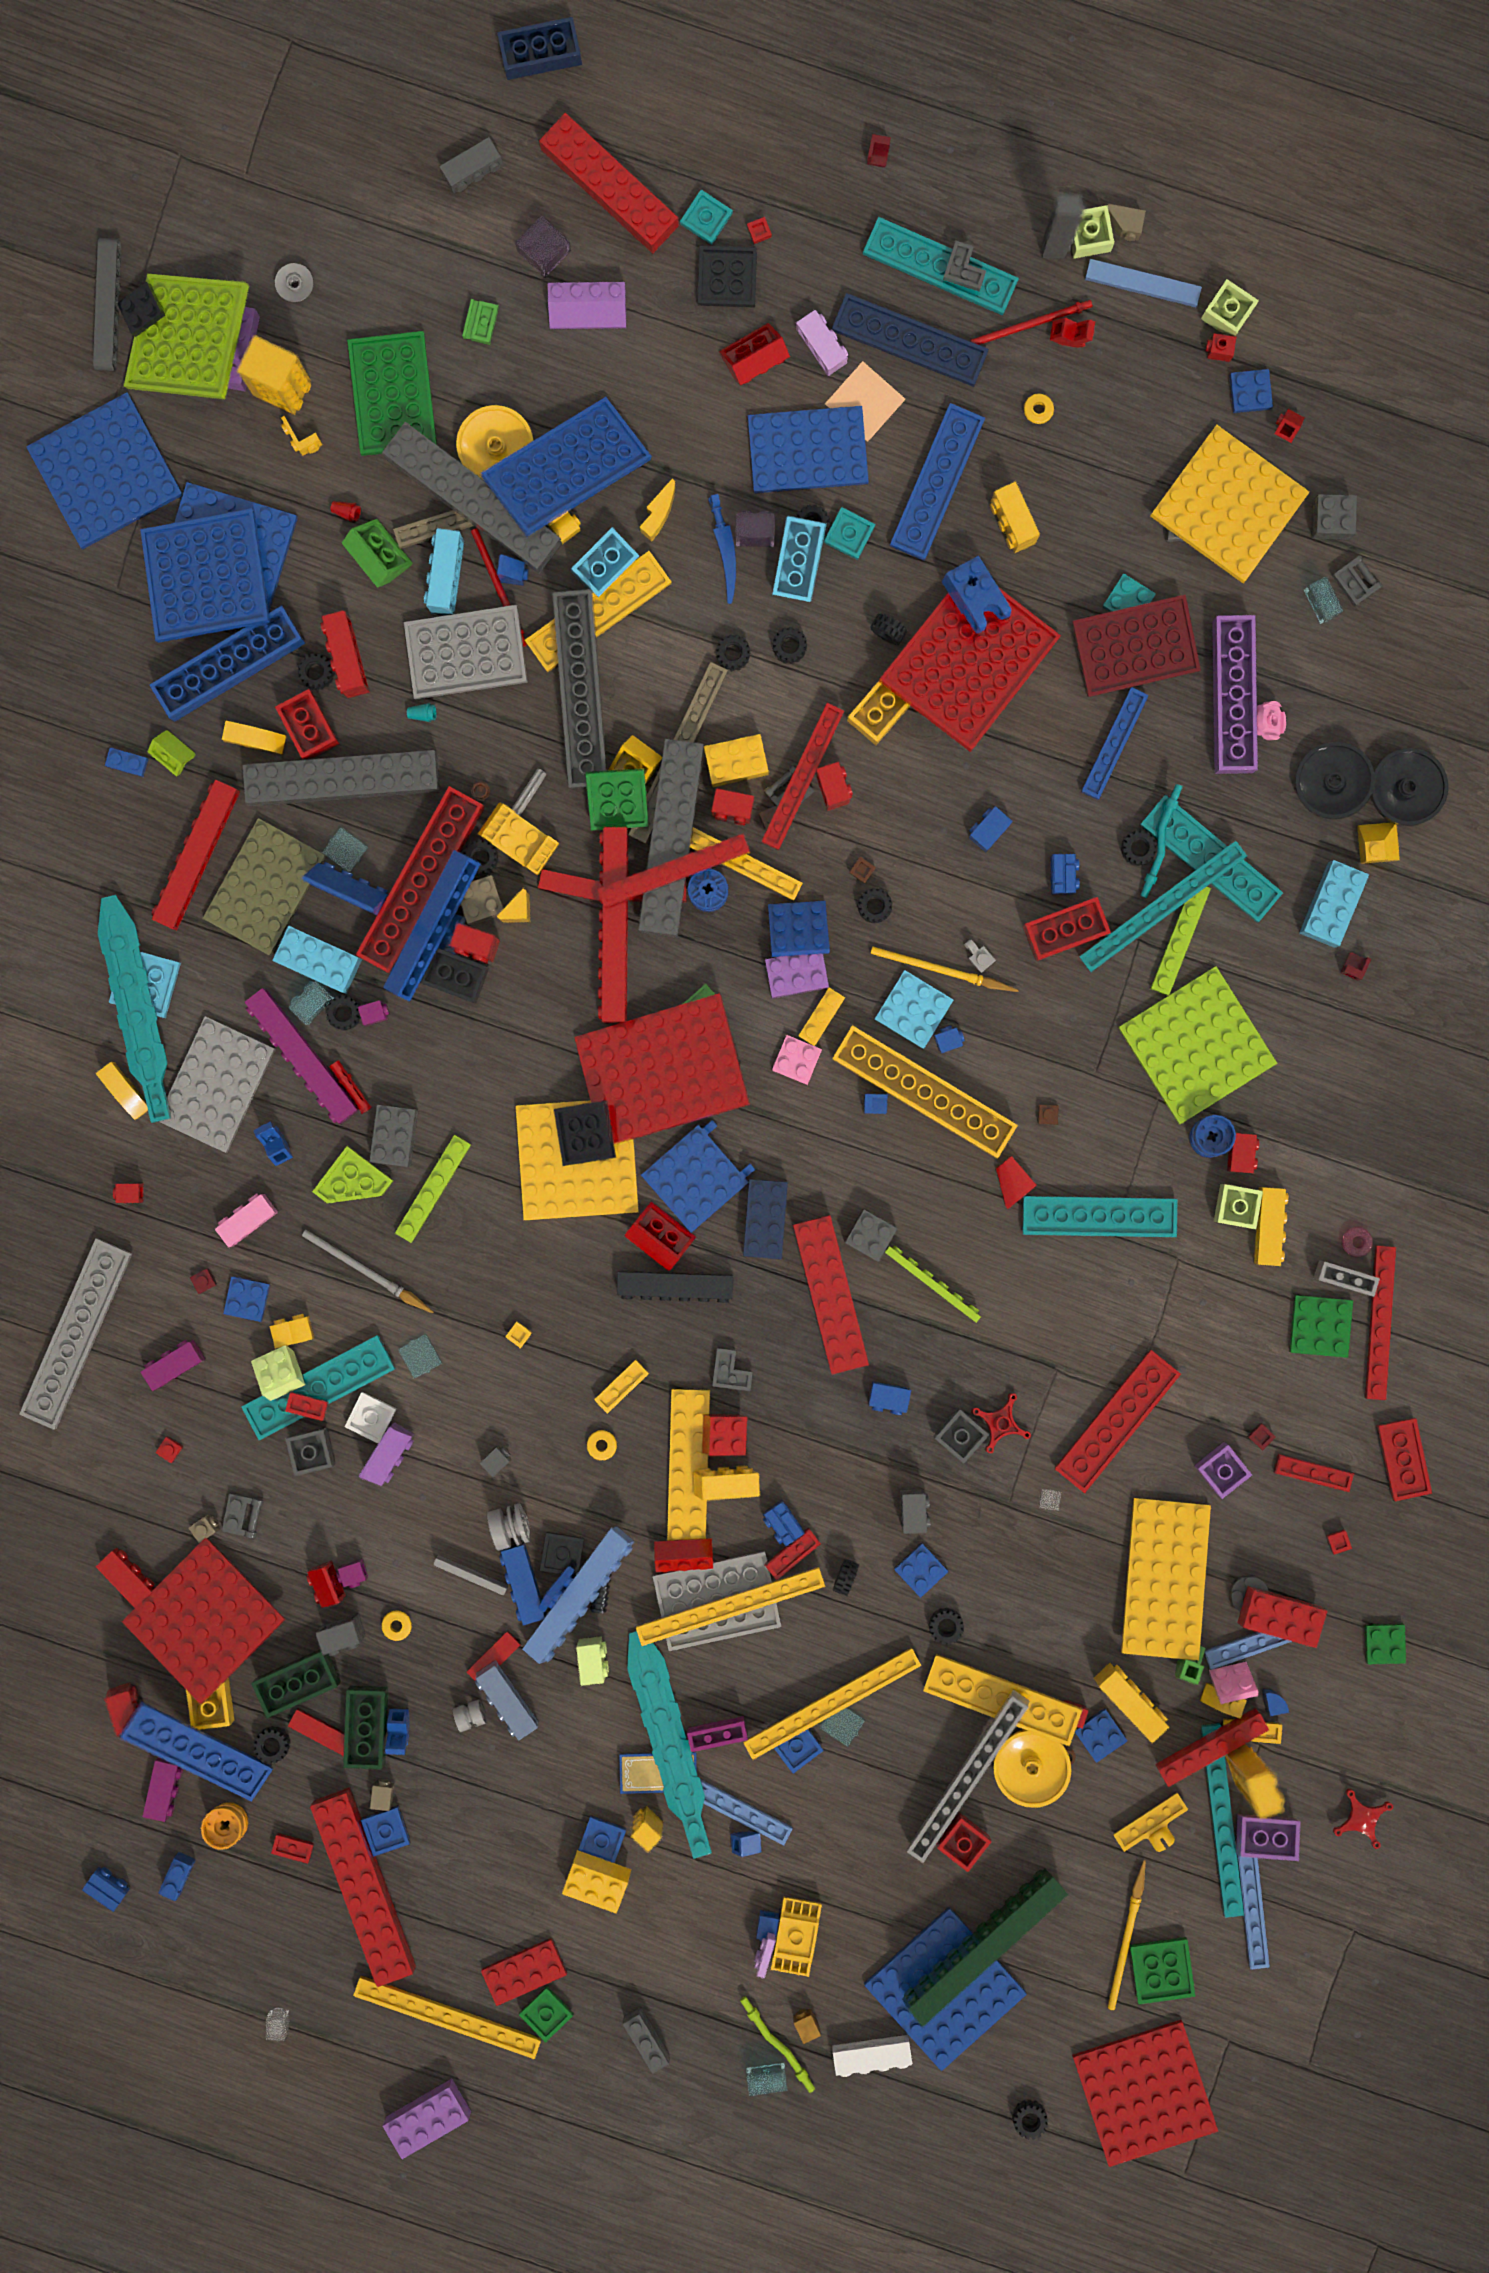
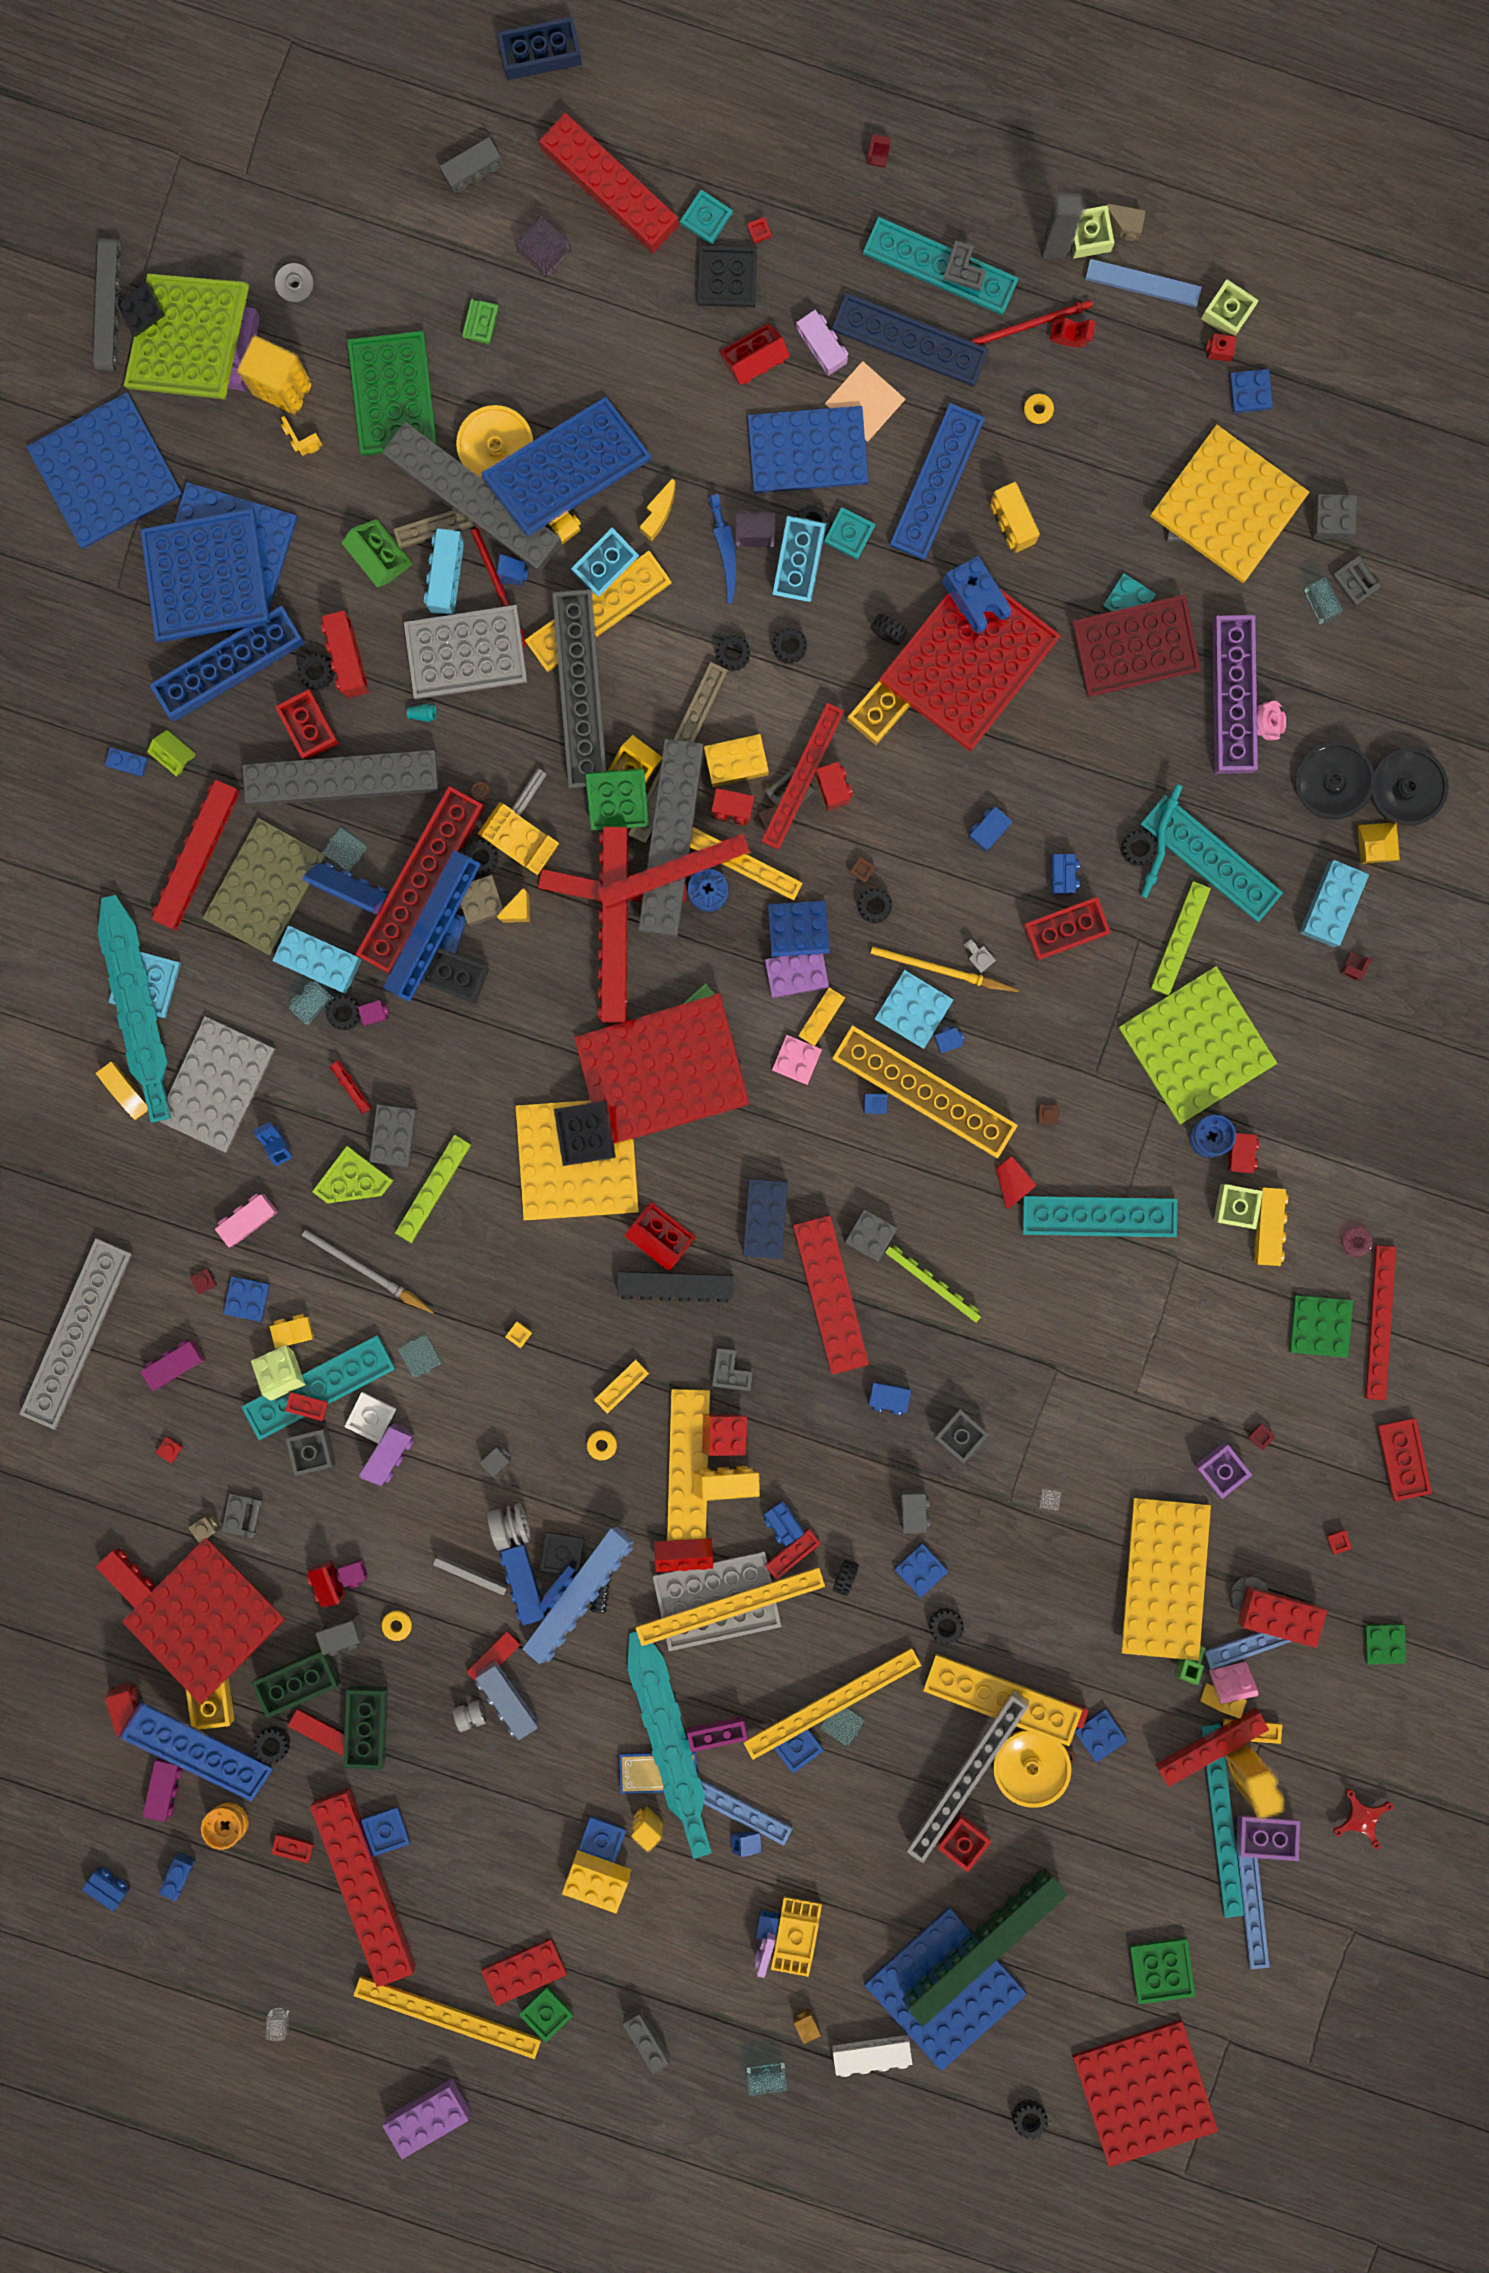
(128, 1193): red brick -> none
(253, 737): yellow slope -> none
(301, 1055): magenta brick -> none
(346, 510): red cone -> none
(382, 1795): dark tan brick -> none
(398, 1731): blue brick -> none
(473, 942): red brick -> none
(587, 305): medium lavender slope -> none
(591, 1660): yellowish green brick -> none
(696, 1177): blue plate -> none
(754, 2015): lime bar -> none
(1000, 1423): red piece -> none
(1114, 743): blue plate -> none
(1117, 1421): red plate -> none
(1131, 1703): yellow brick -> none
(1137, 1891): yellow piece -> none
(1152, 1825): yellow plate -> none
(1163, 906): teal plate -> none
(1274, 1703): blue brick -> none
(1288, 425): red brick -> none
(1313, 1473): red tile -> none
(1346, 1278): light grey brick -> none

